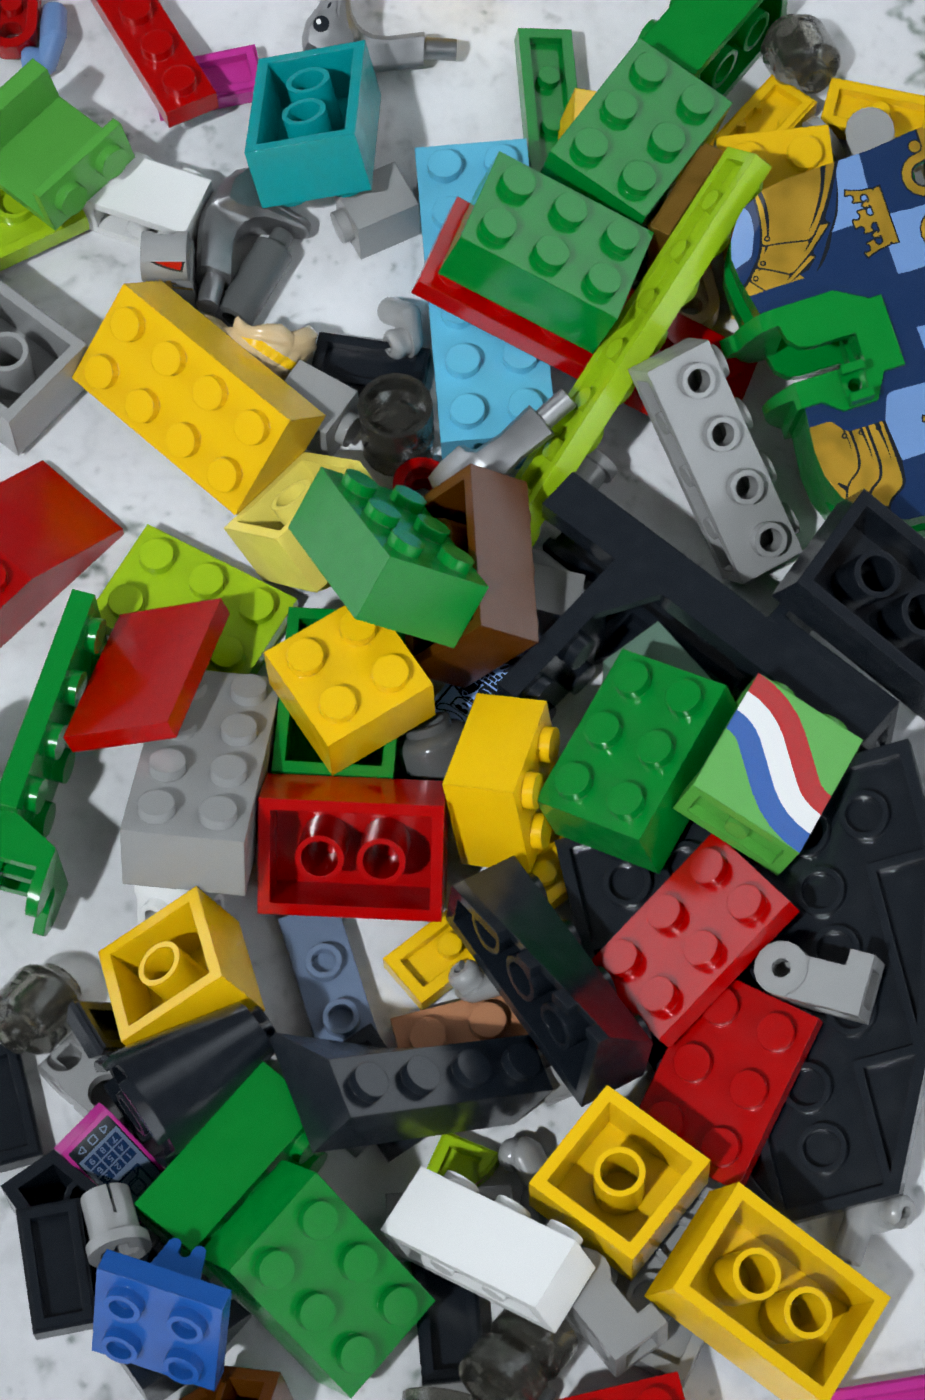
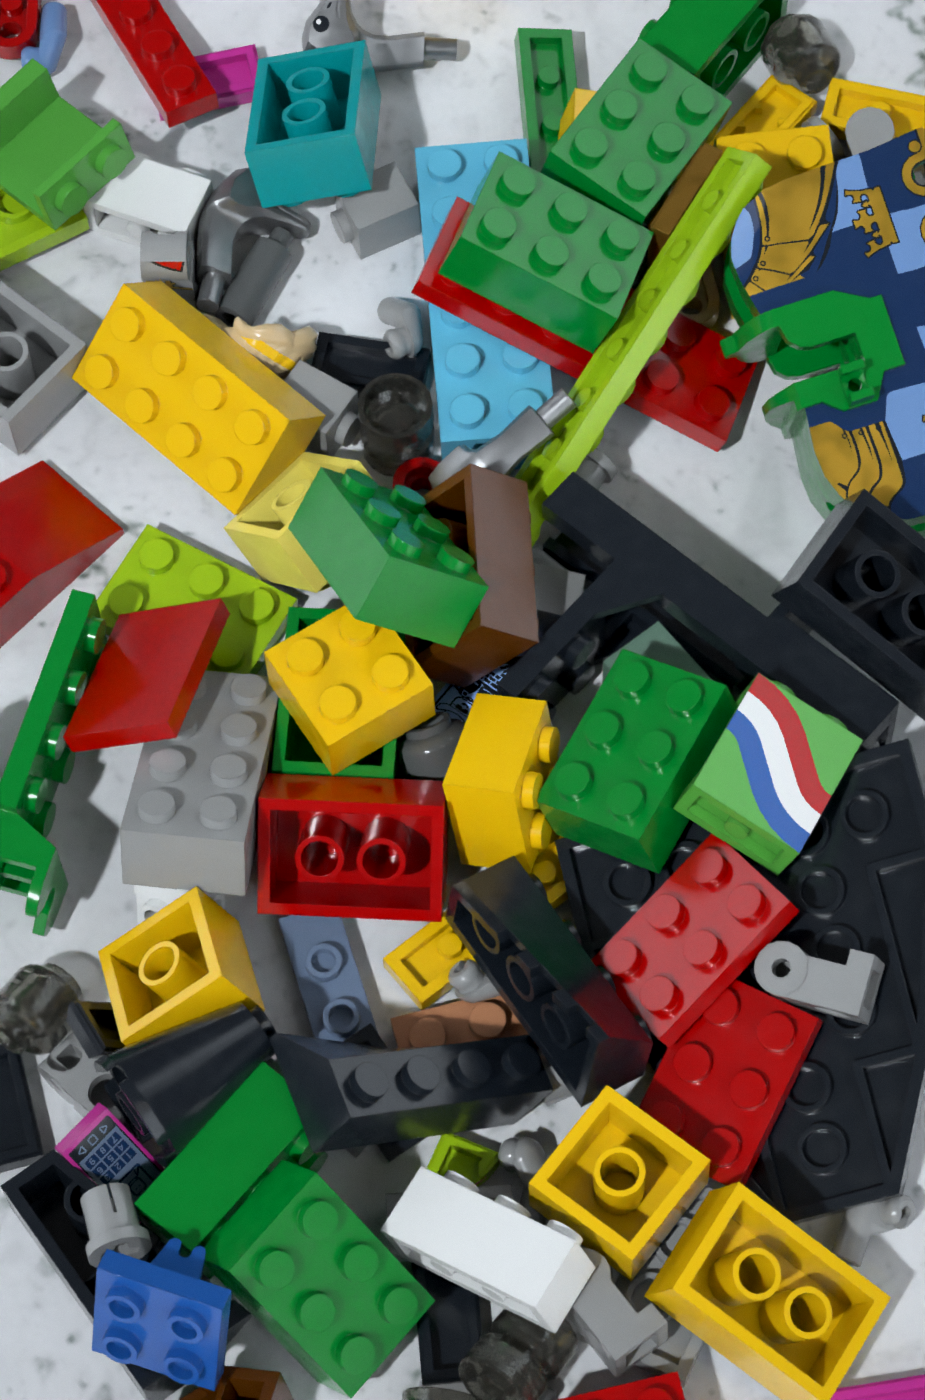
(56, 1268): black tile -> none
(717, 459): light grey brick -> none

